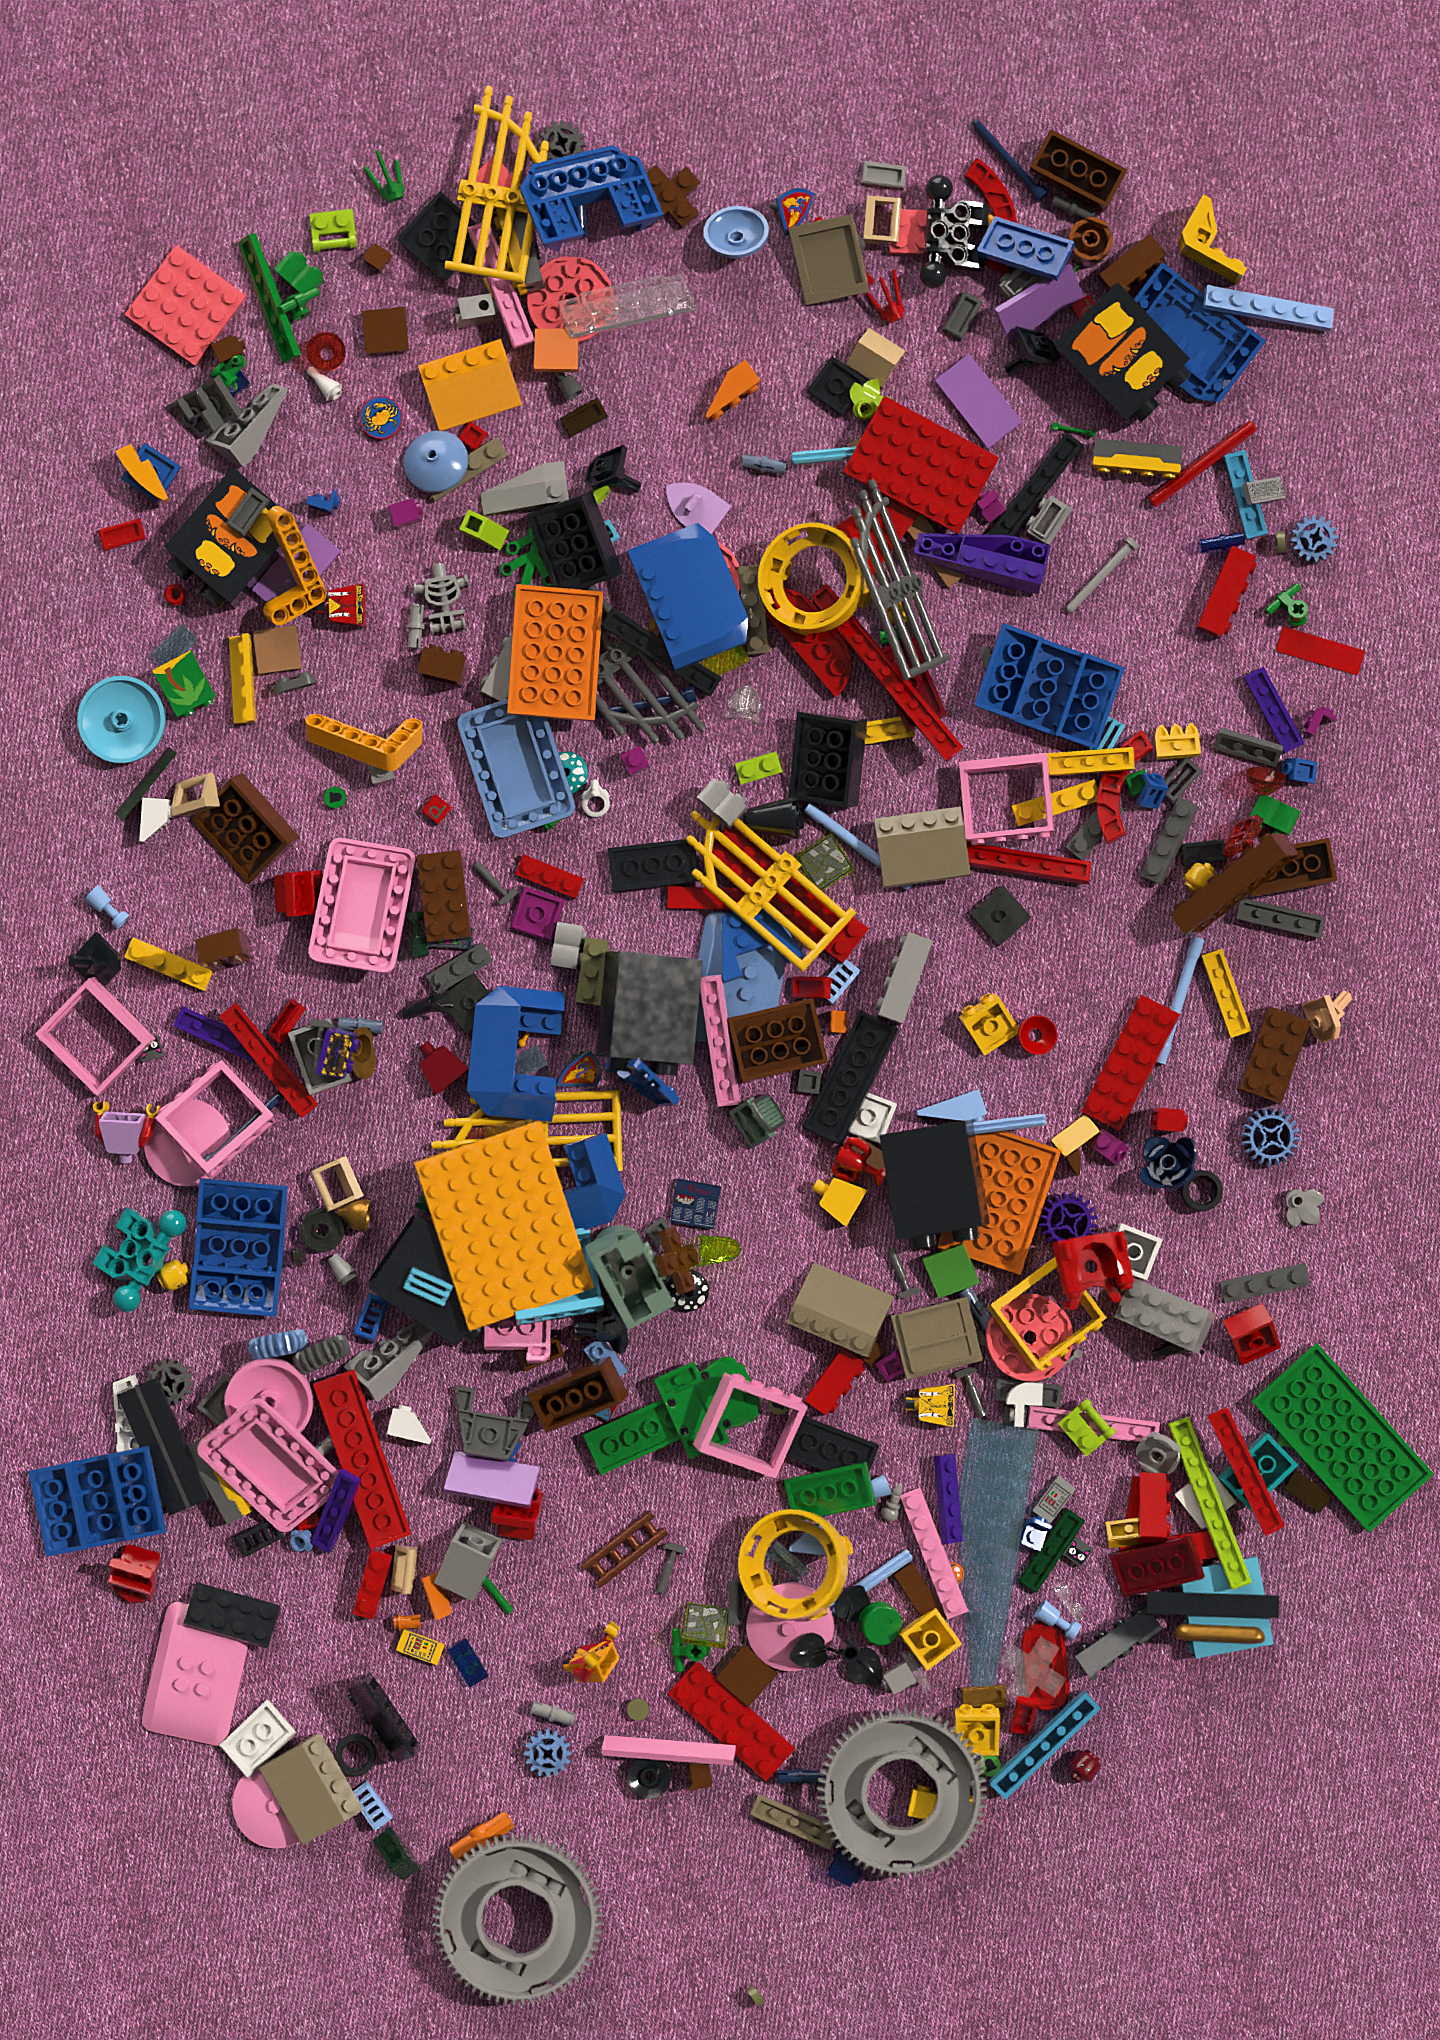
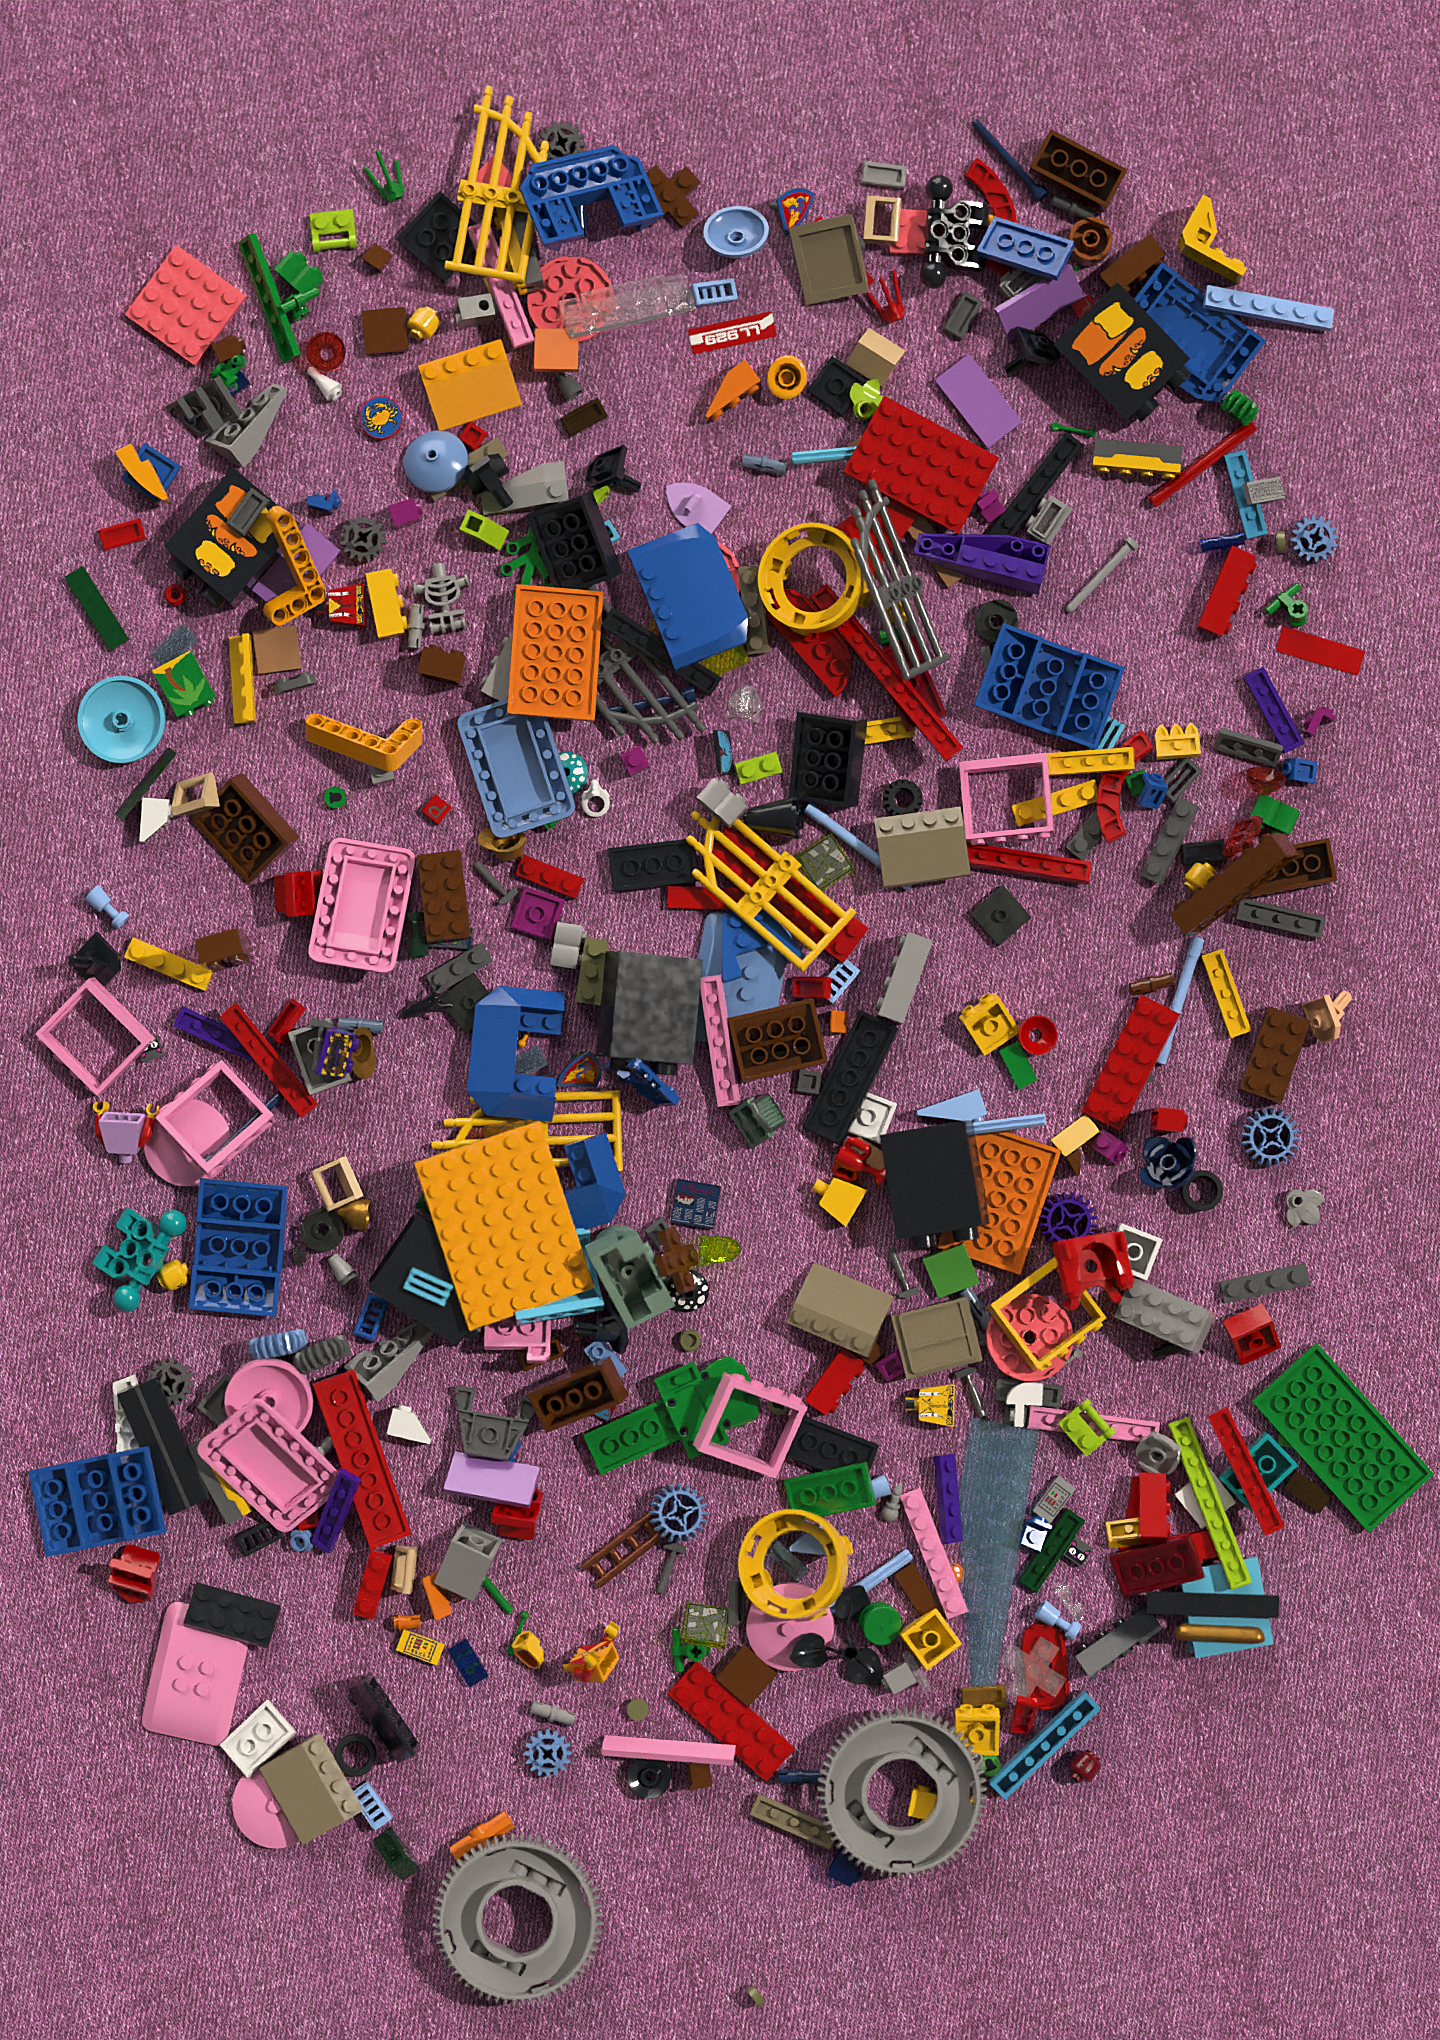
(97, 608): none -> dark green tile
(355, 544): none -> dark grey gear
(386, 603): none -> yellow brick
(423, 323): none -> yellow head
(440, 1066): dark red torso -> none
(487, 475): none -> black piece
(504, 848): none -> pearl gold piece
(524, 1615): none -> green hinge
(528, 1649): none -> yellow rock
(681, 1523): none -> medium blue gear
(690, 1340): none -> olive tile
(714, 300): none -> light blue slope
(723, 752): none -> slope
(732, 332): none -> red sticker
(787, 377): none -> light orange hat
(902, 785): none -> black tyre
(990, 610): none -> pearl dark grey plate
(1018, 1065): none -> green tile
(1152, 984): none -> reddish brown pin
(1239, 407): none -> green gear

